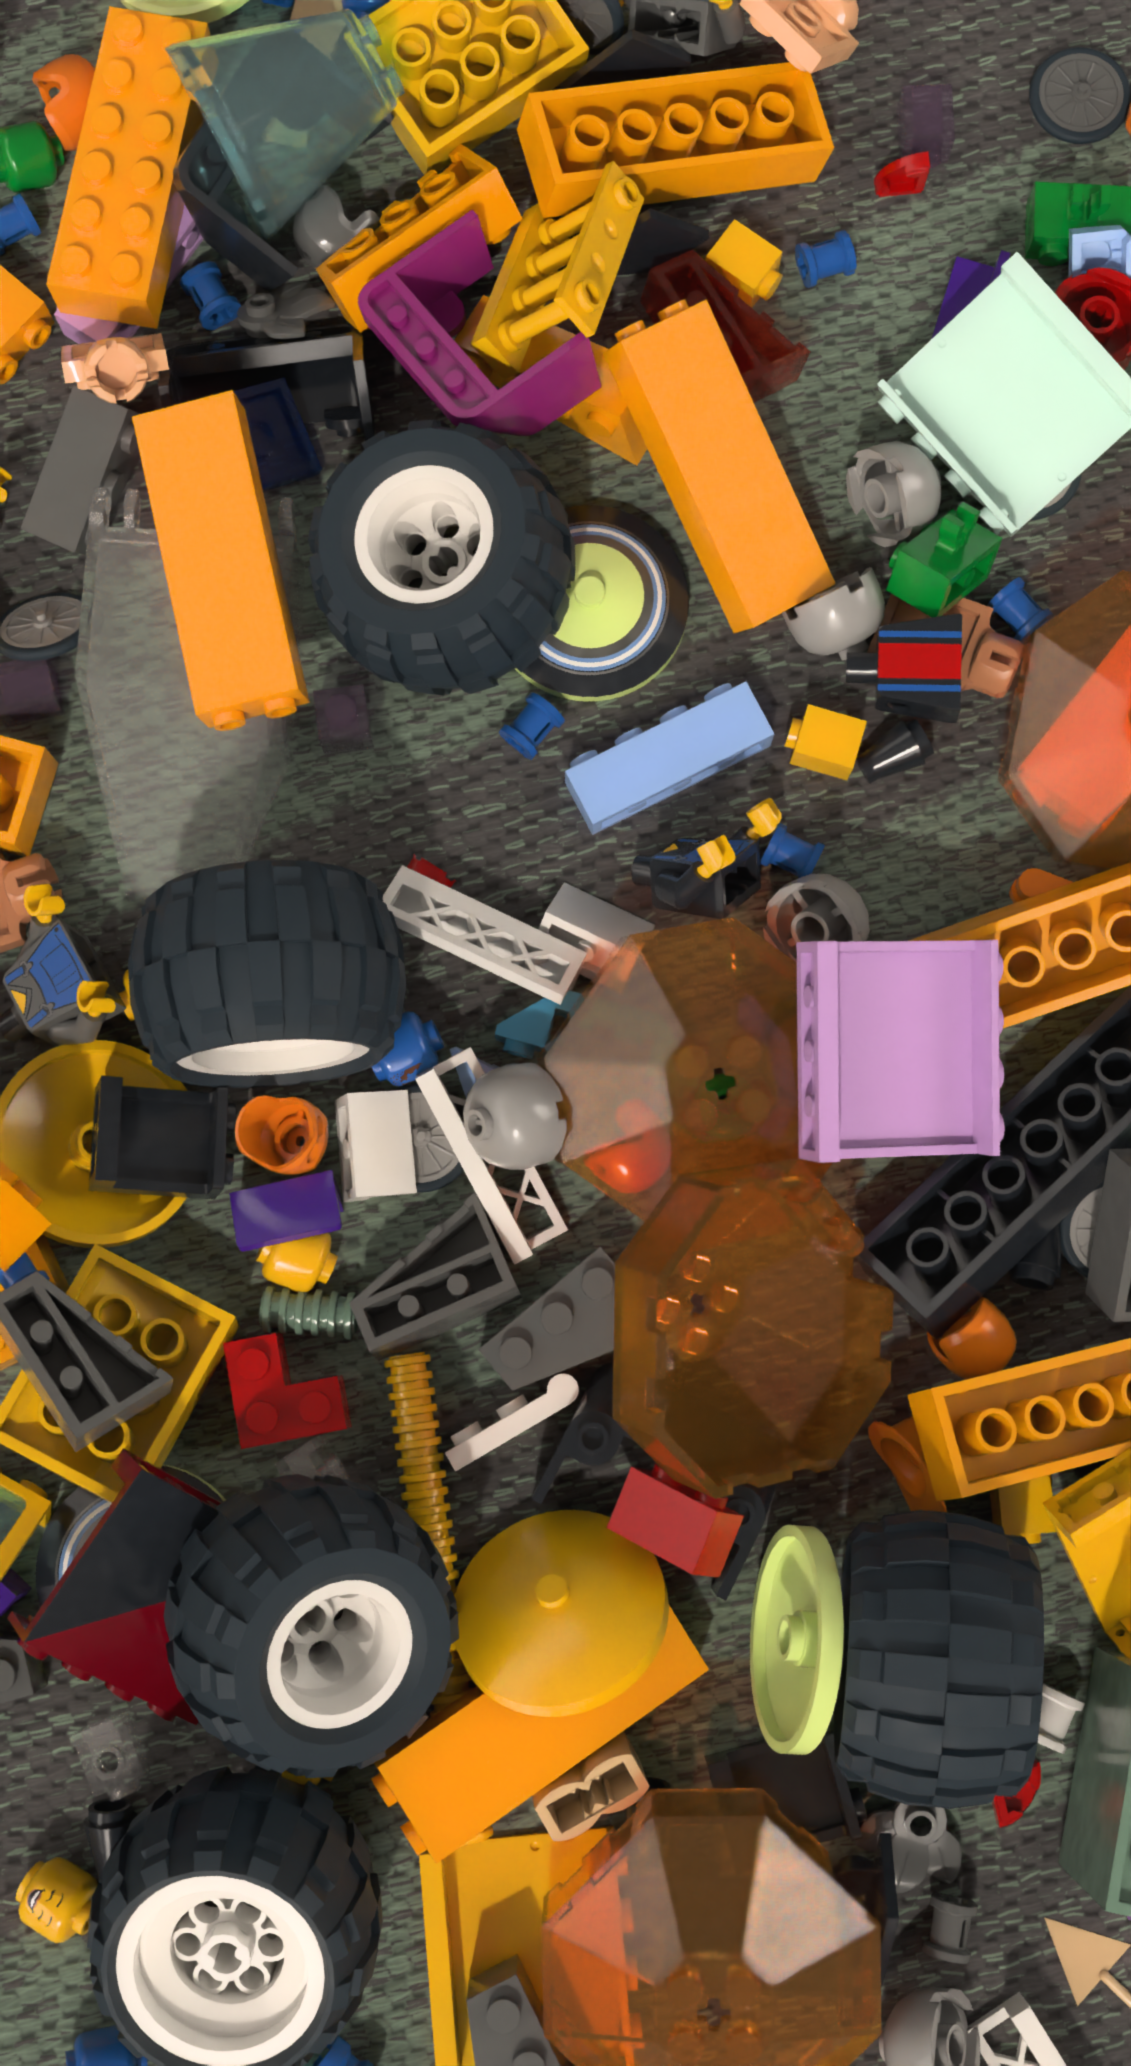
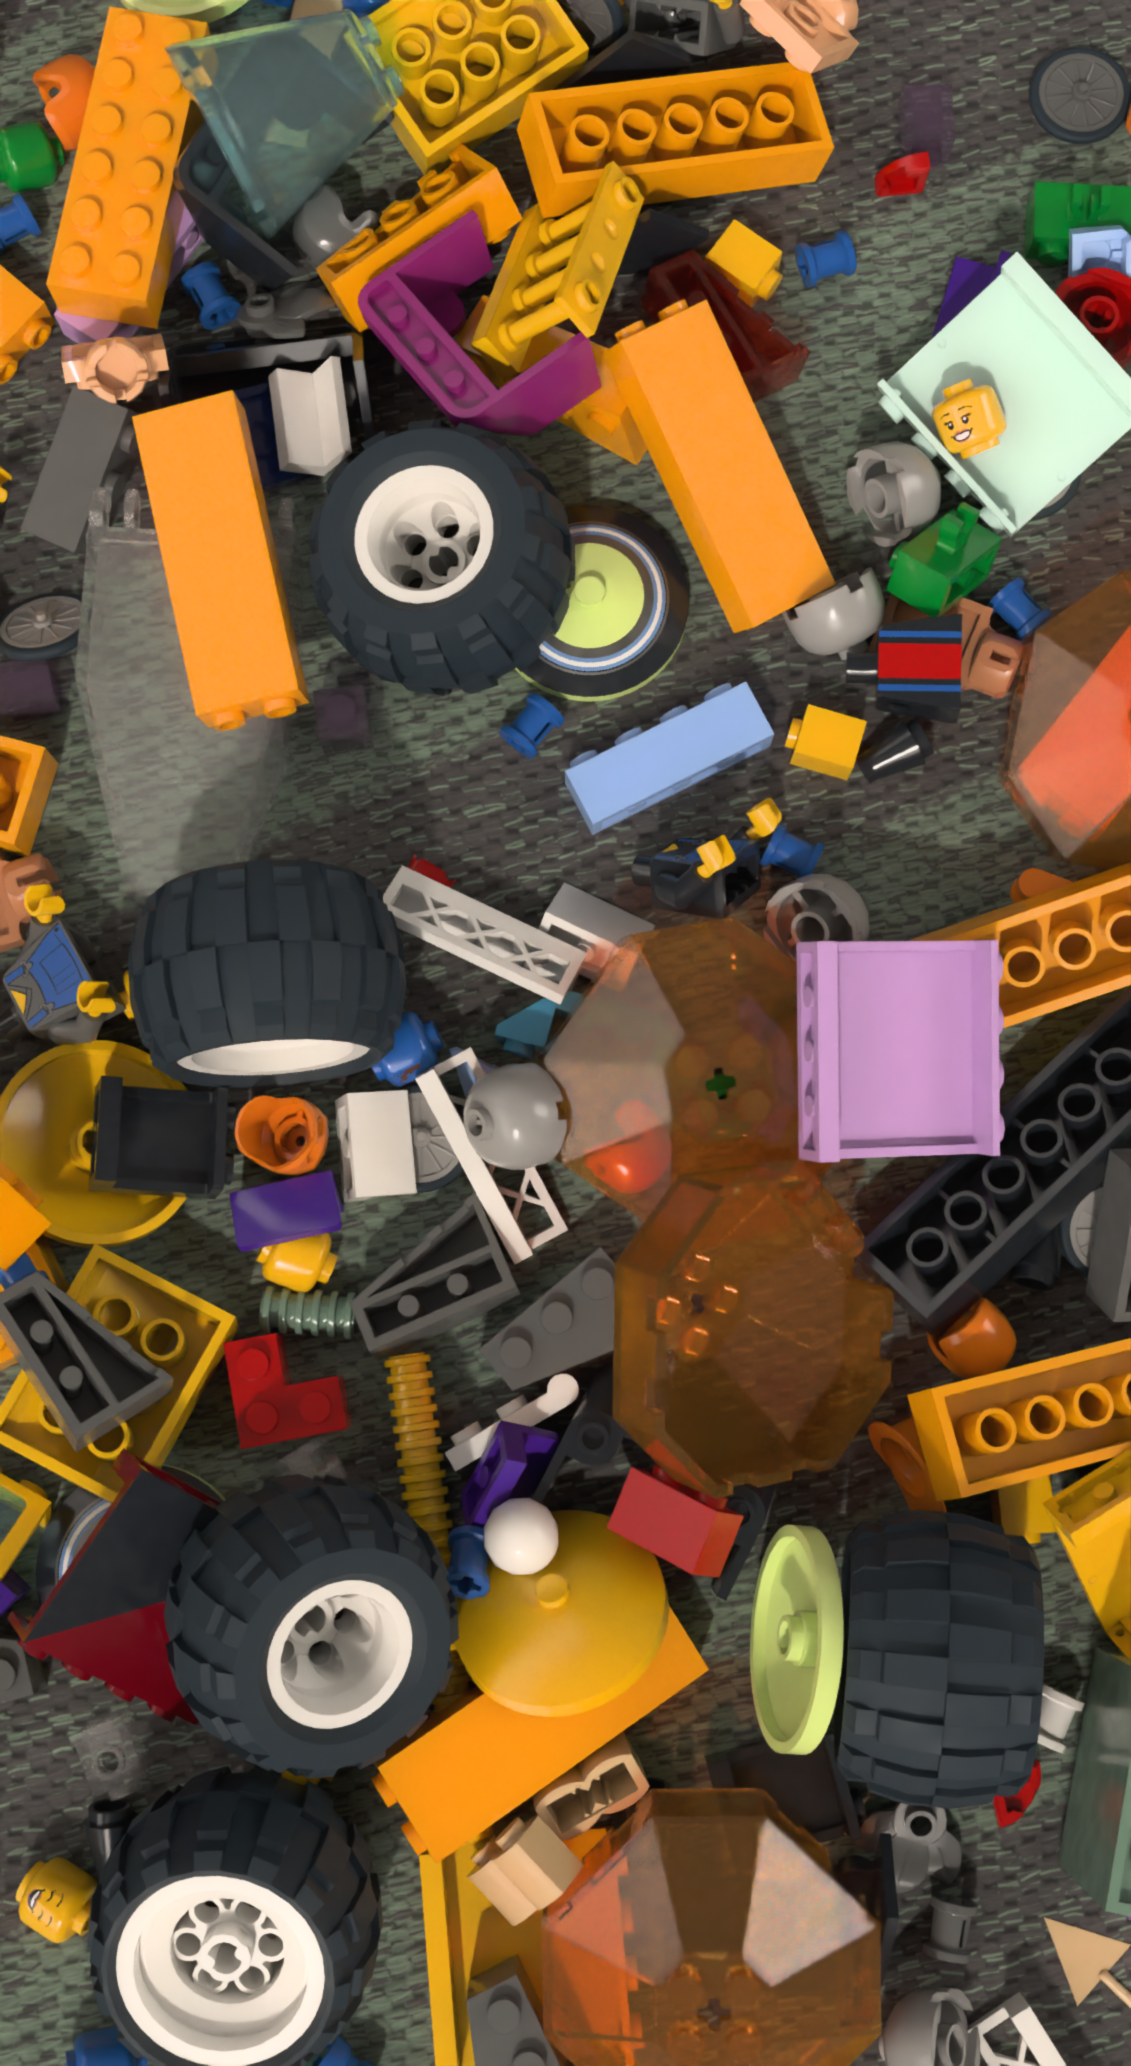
(310, 418): none -> white panel
(468, 1562): none -> blue bush
(507, 1469): none -> dark purple panel
(521, 1536): none -> white piece
(523, 1868): none -> tan brick
(969, 419): none -> yellow head

